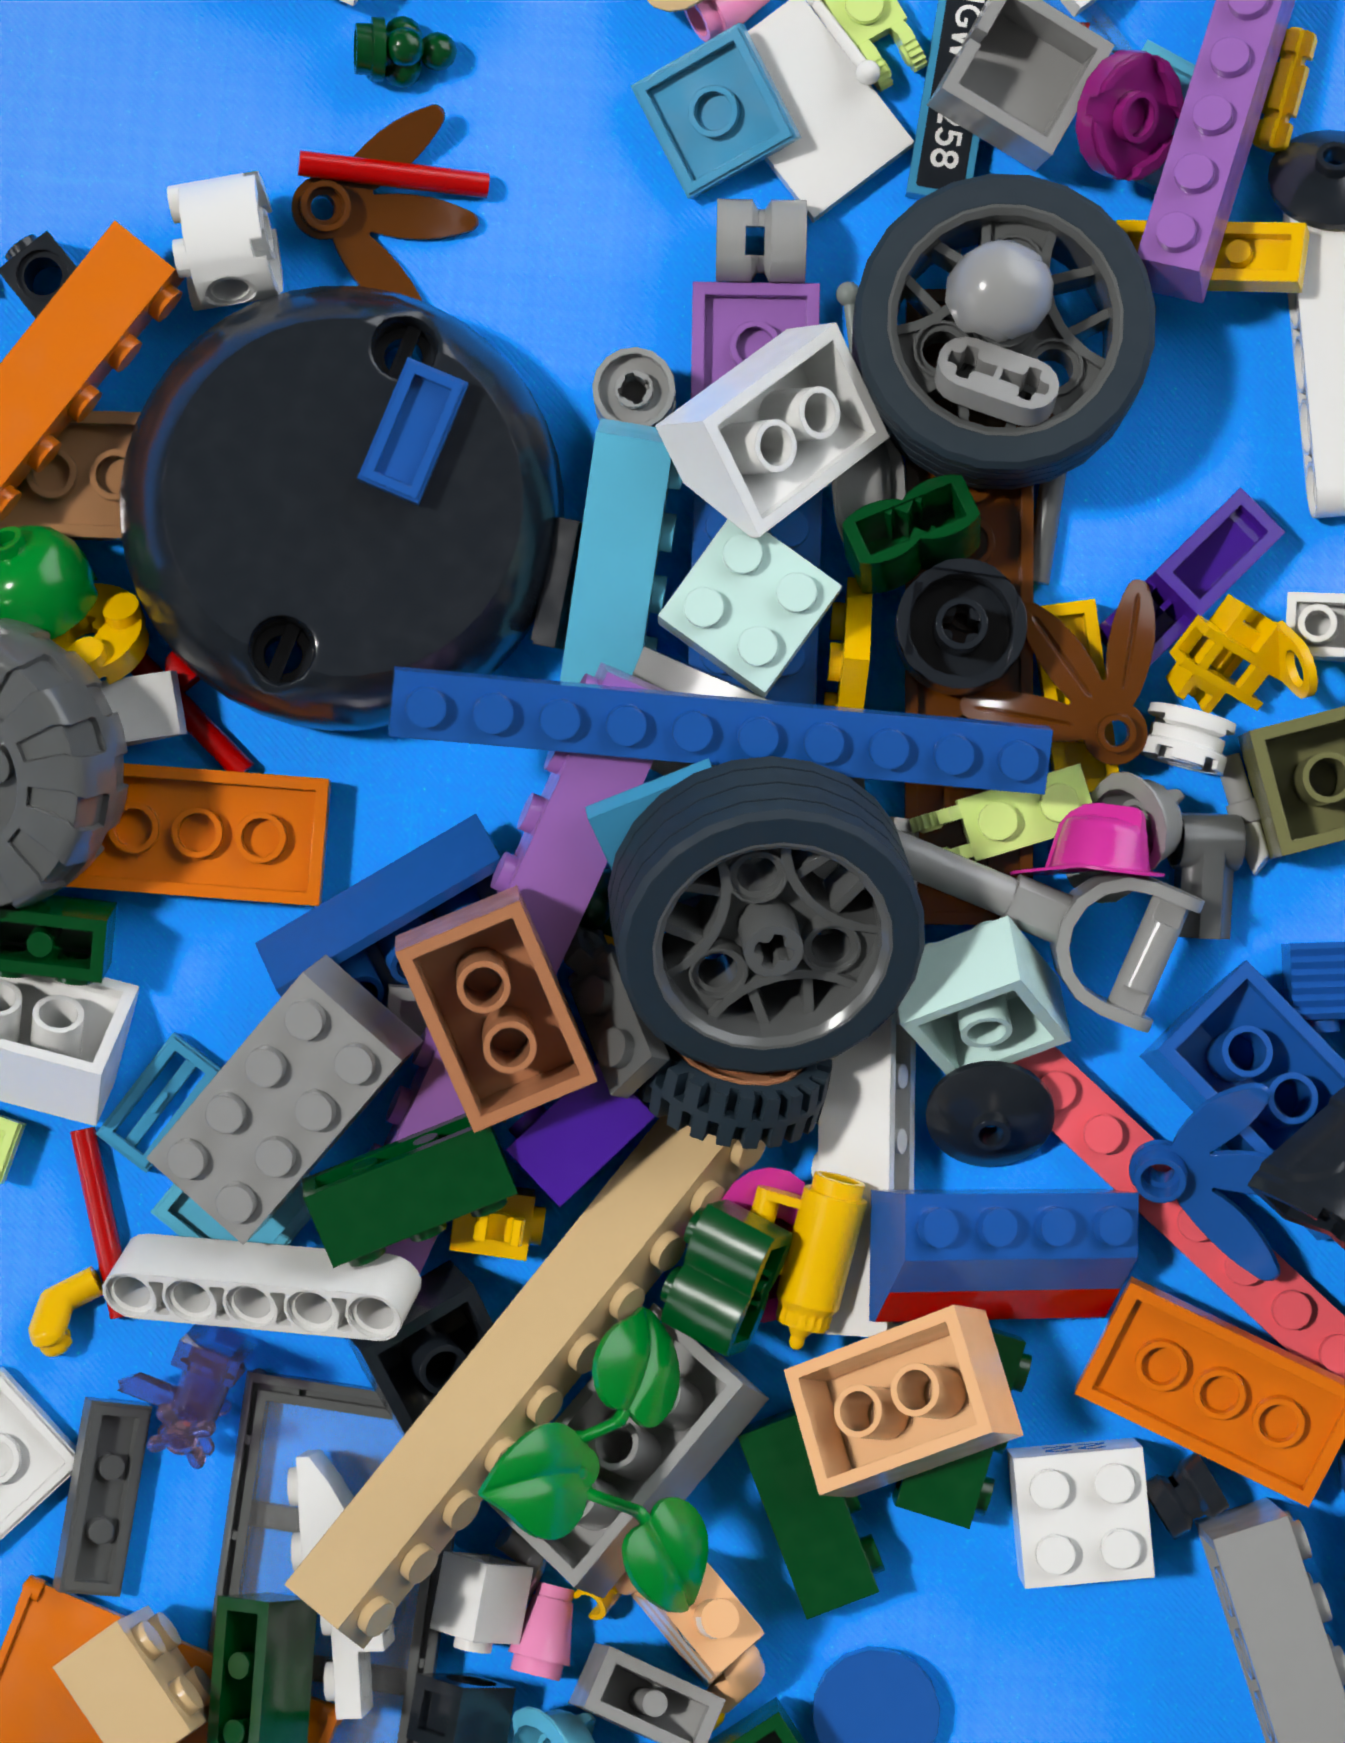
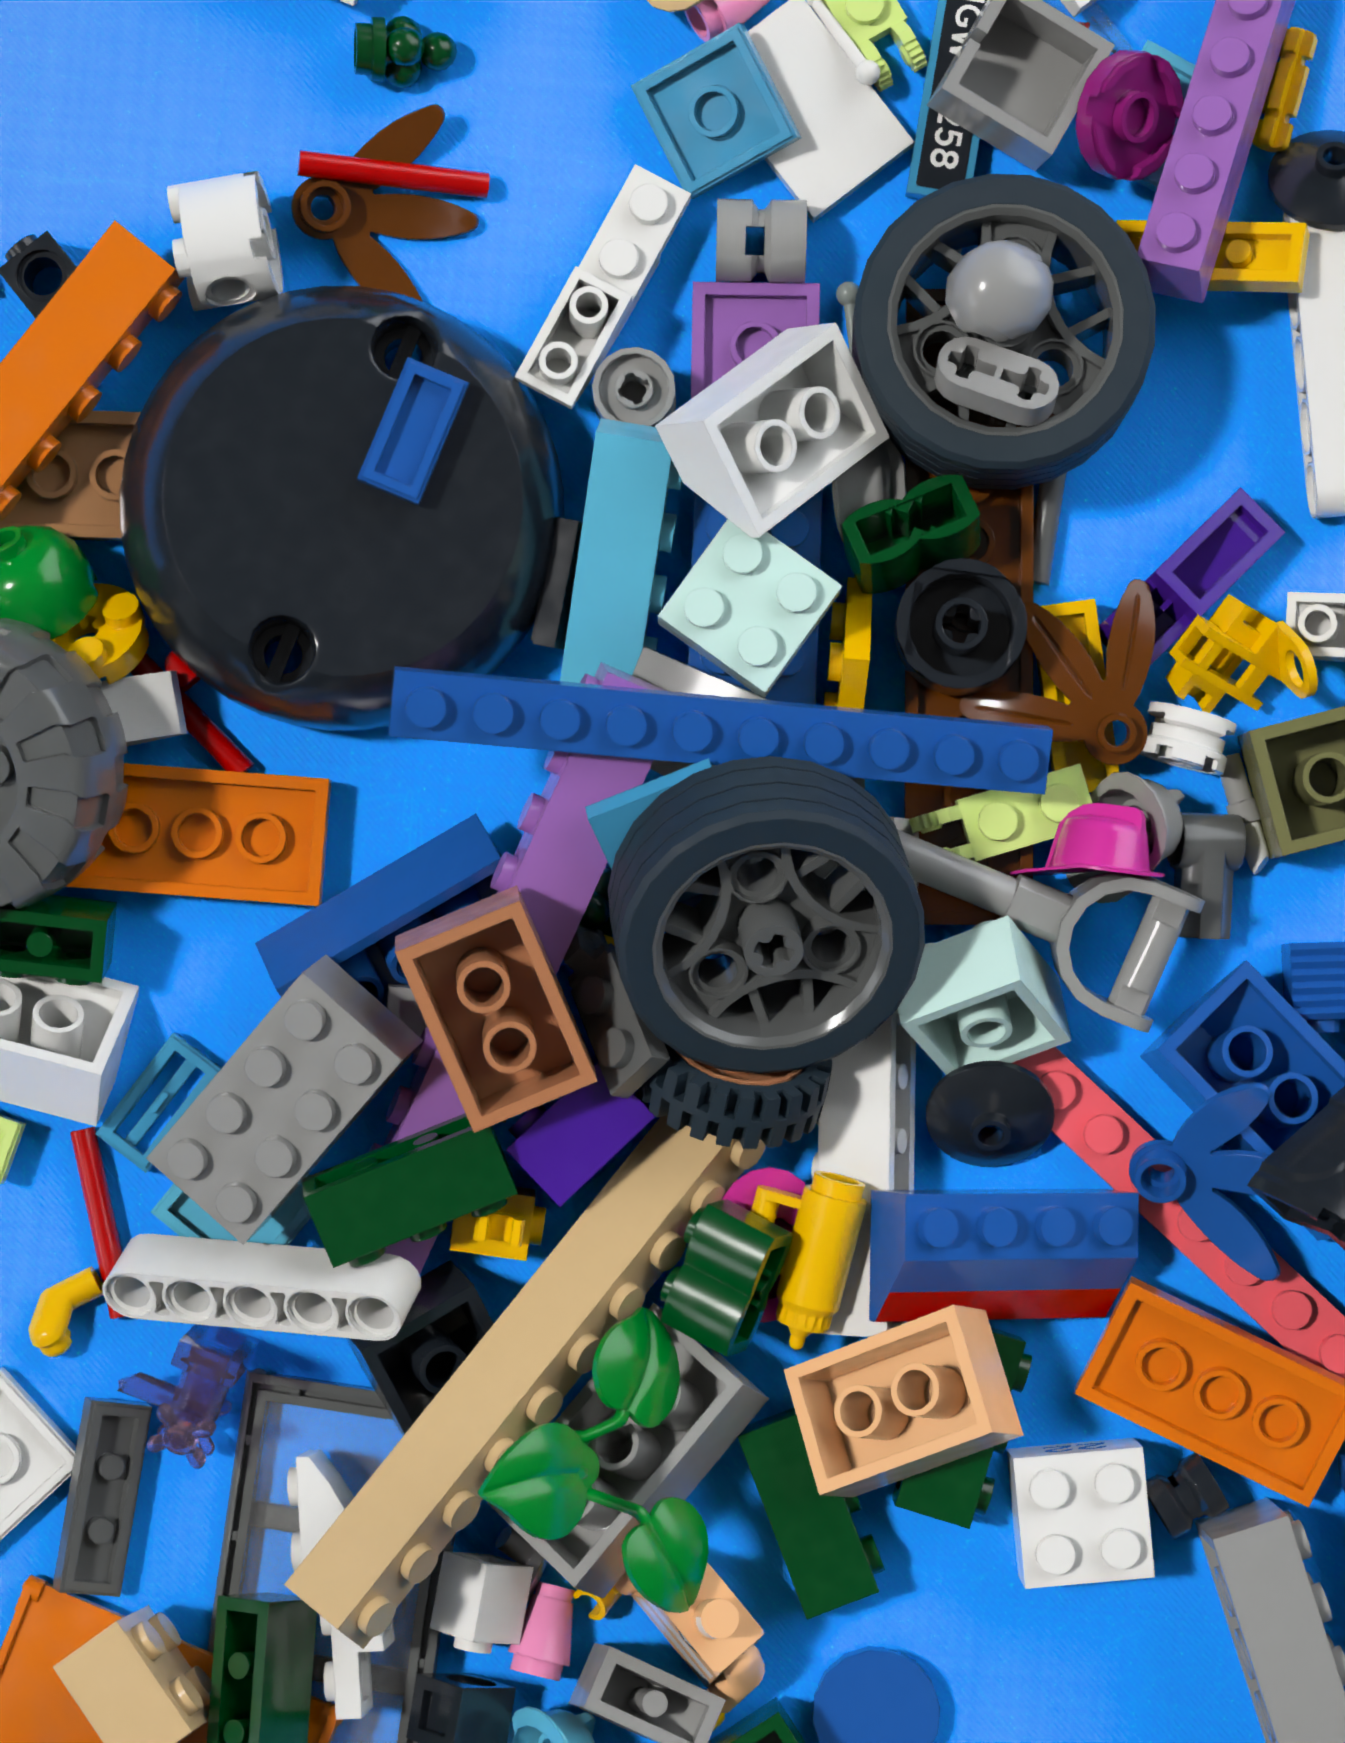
(604, 288): none -> white slope

